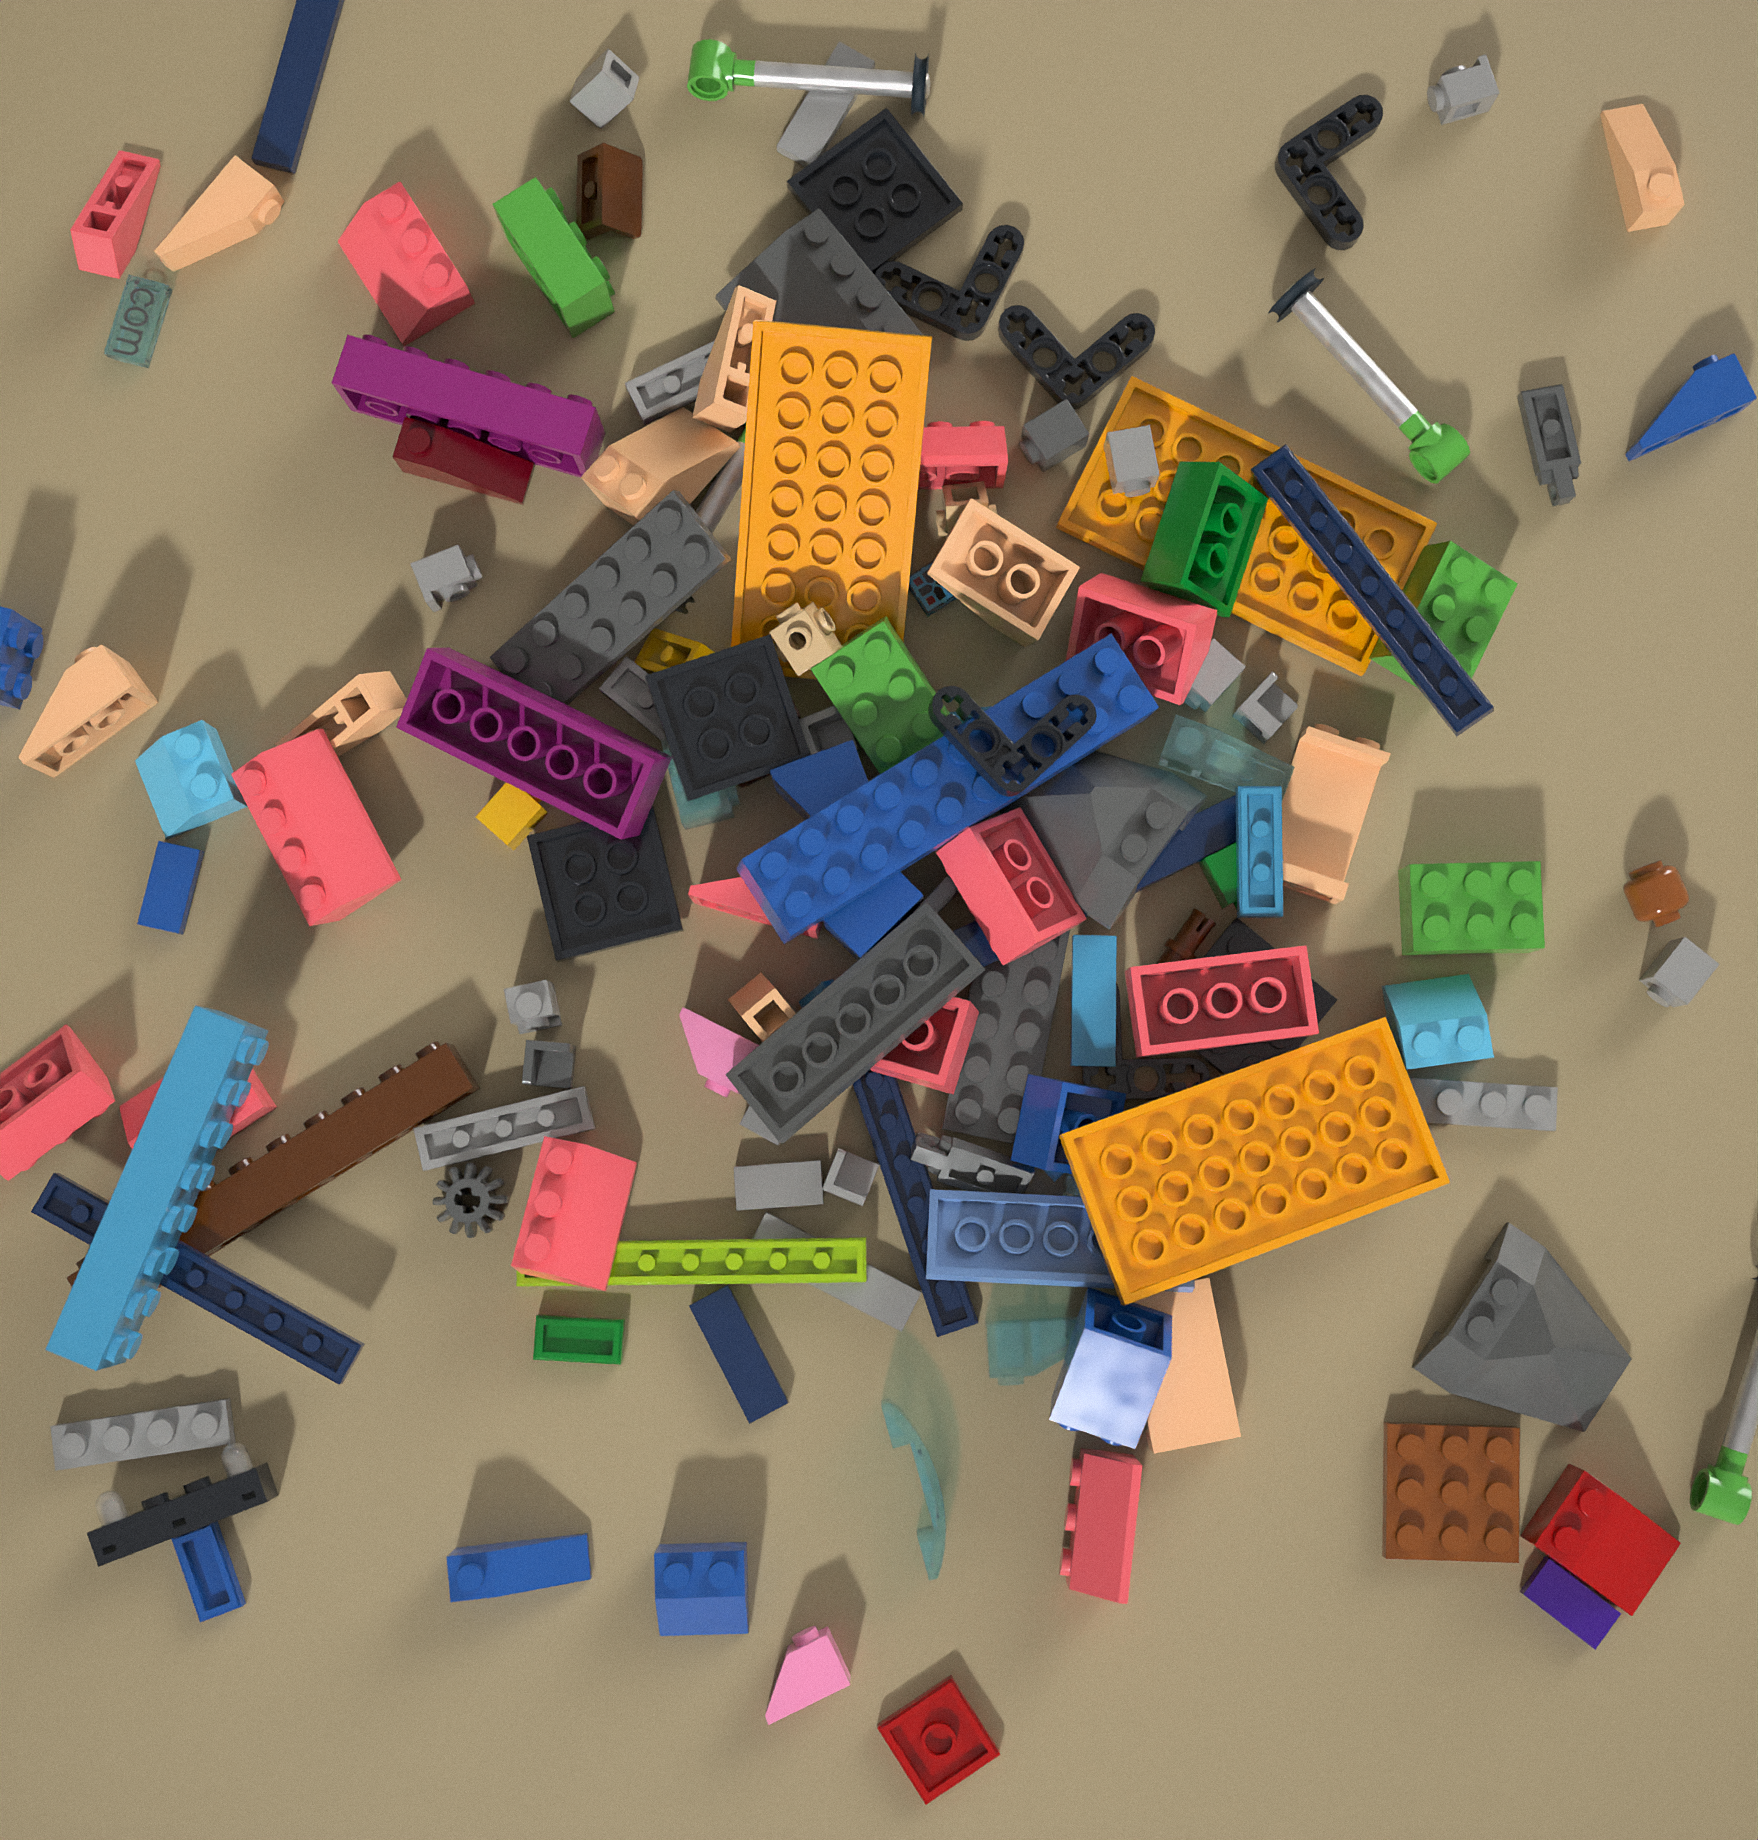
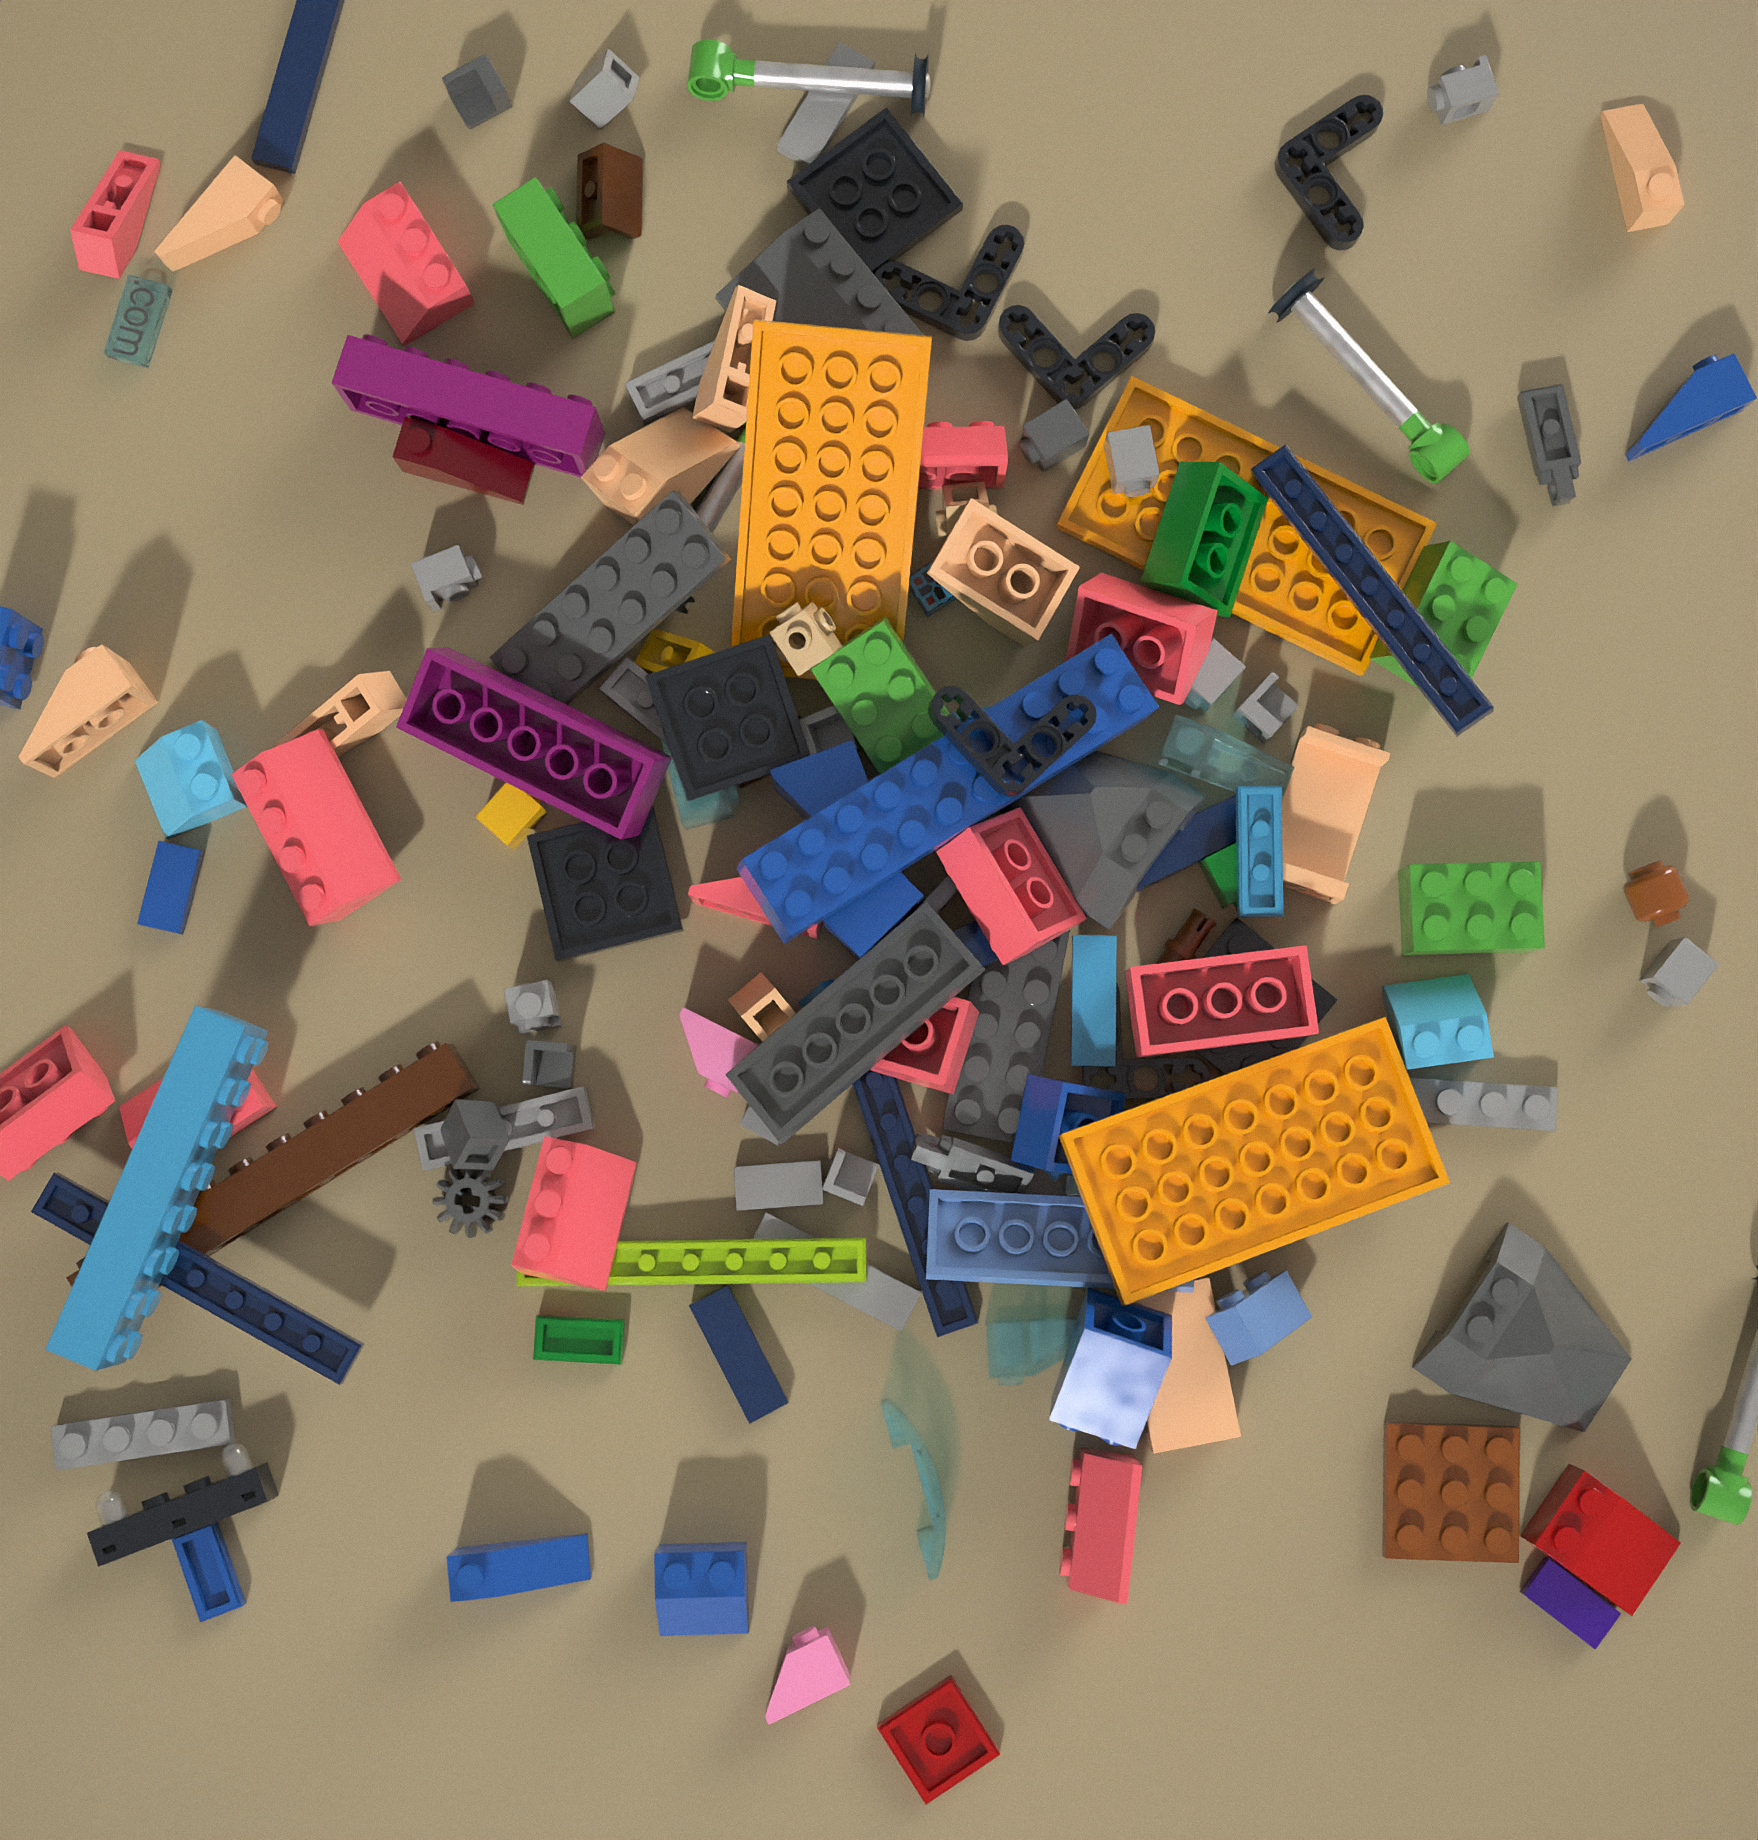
(474, 1134): none -> dark grey panel
(477, 91): none -> dark grey panel
(1258, 1316): none -> medium blue brick

